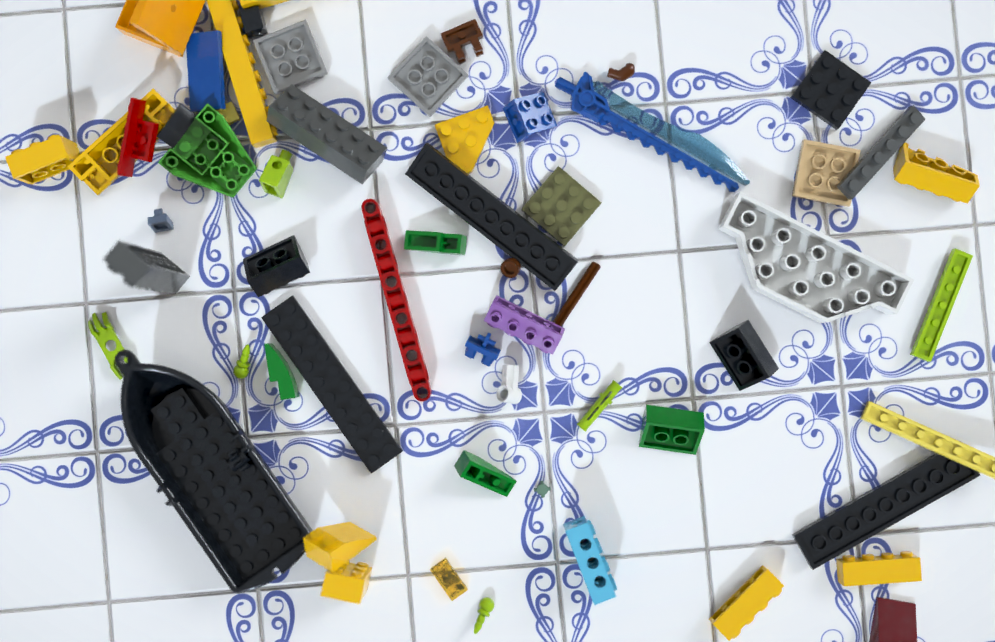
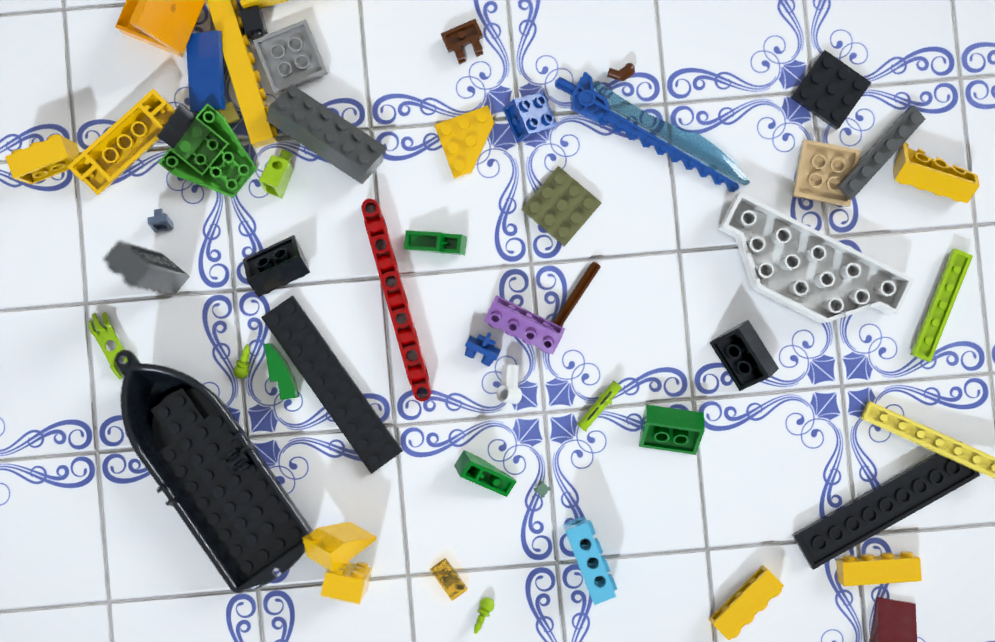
(138, 138): red bracket -> none
(428, 76): light grey plate -> none
(491, 216): black plate -> none
(510, 268): reddish brown tile -> none

